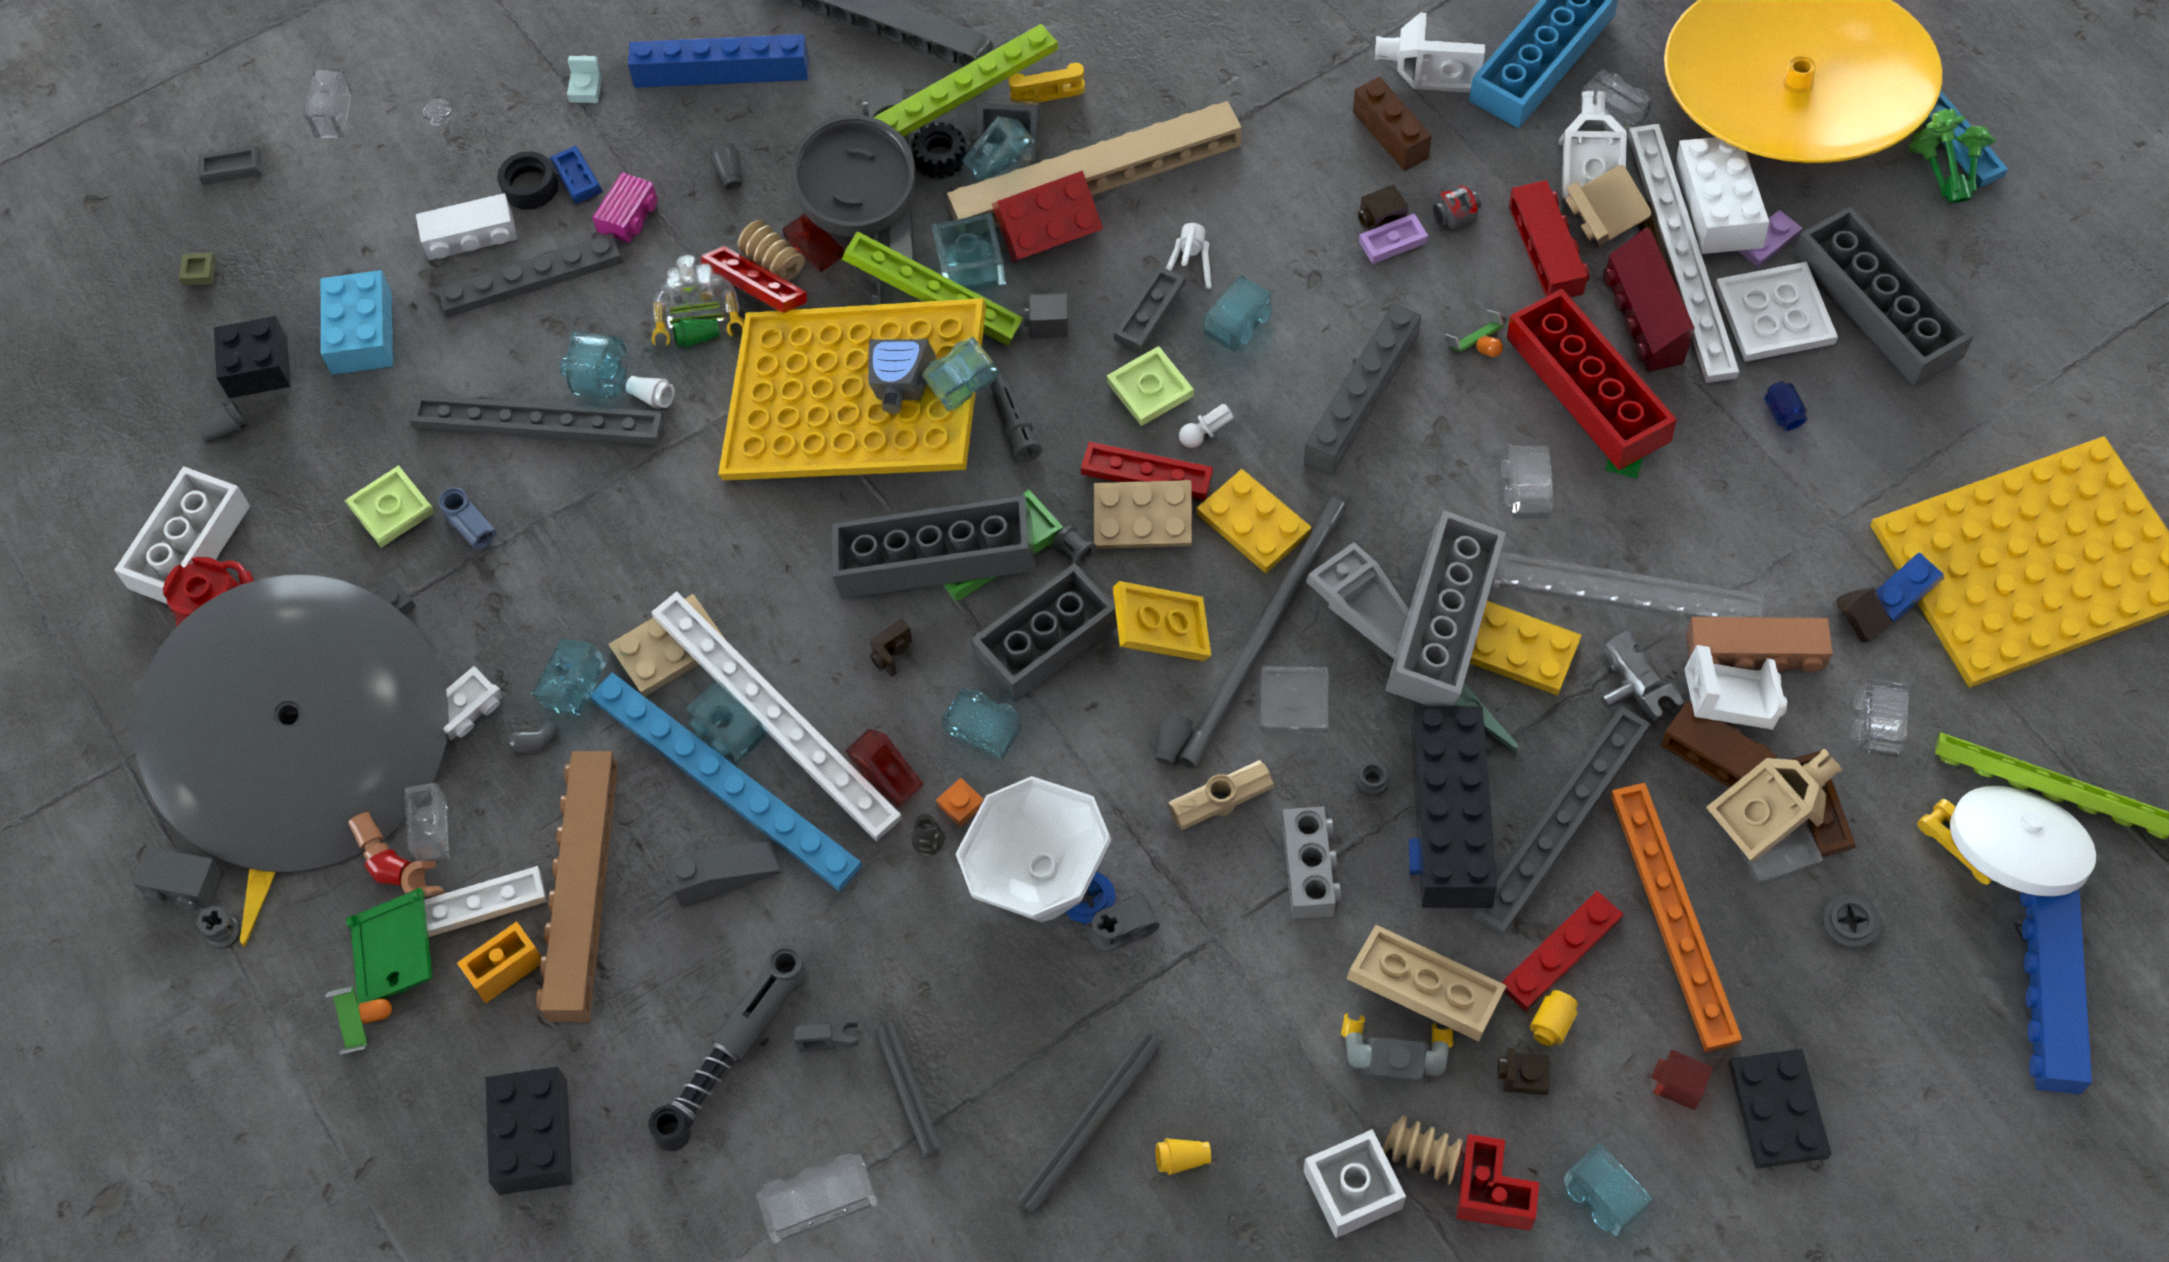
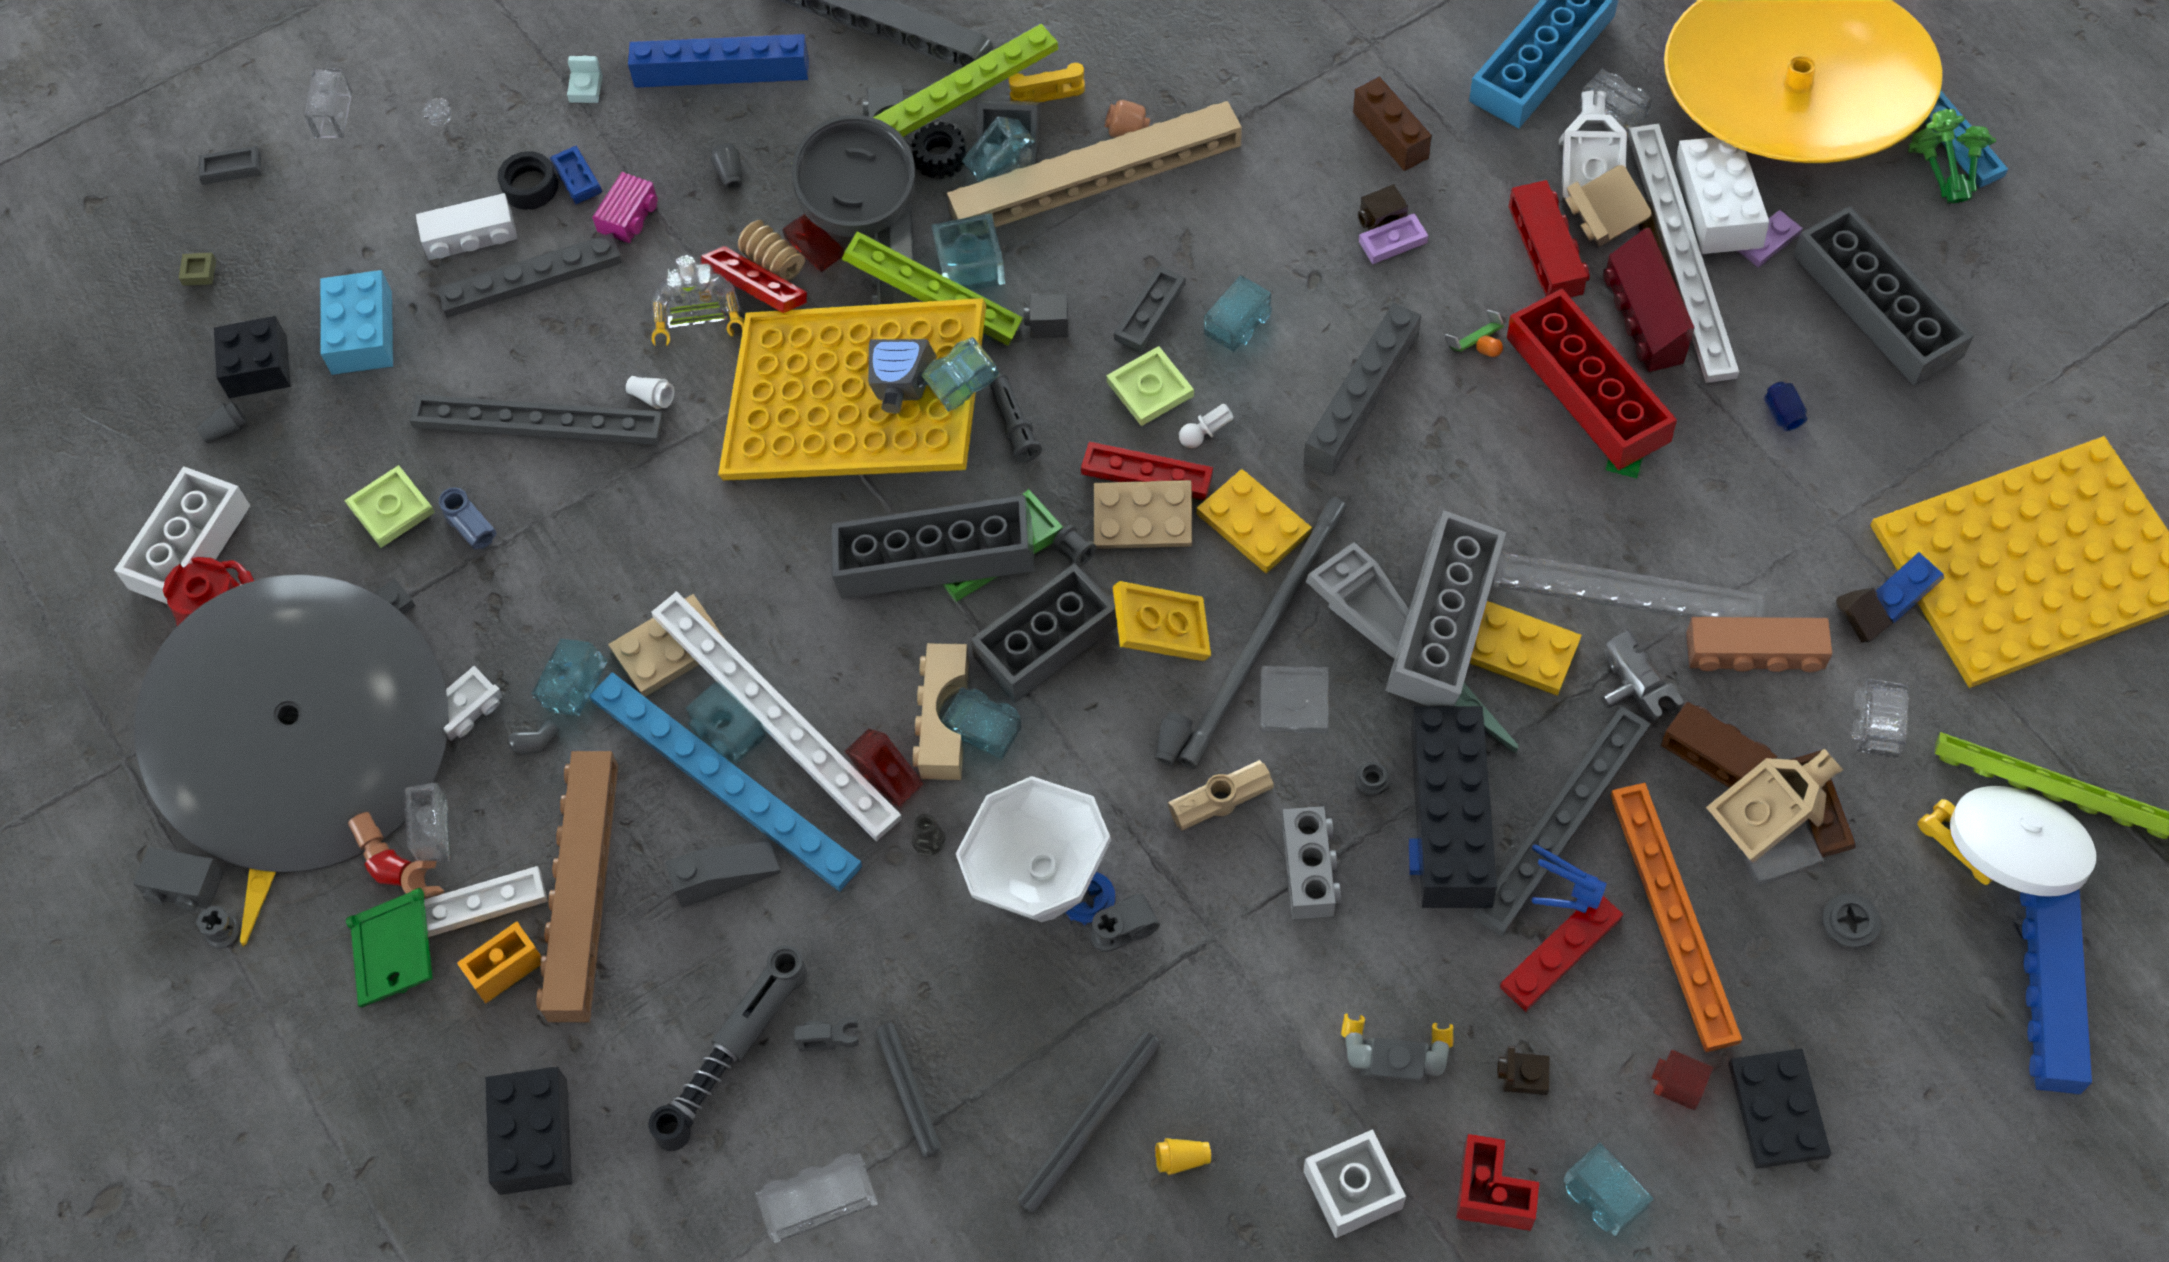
(353, 1016): piece -> none
(594, 364): clear light blue brick -> none
(694, 331): green cone -> none
(888, 643): dark brown bracket -> none
(939, 748): none -> tan arch
(960, 802): orange plate -> none
(1047, 216): red brick -> none
(1125, 118): none -> nougat head
(1191, 243): white plant -> none
(1423, 1149): tan piece -> none
(1426, 982): tan plate -> none
(1431, 63): white plate -> none
(1456, 207): dark grey head -> none
(1529, 482): clear brick -> none
(1554, 1018): yellow brick -> none
(1586, 889): none -> blue plant
(1734, 692): white panel -> none
(1775, 311): white plate -> none

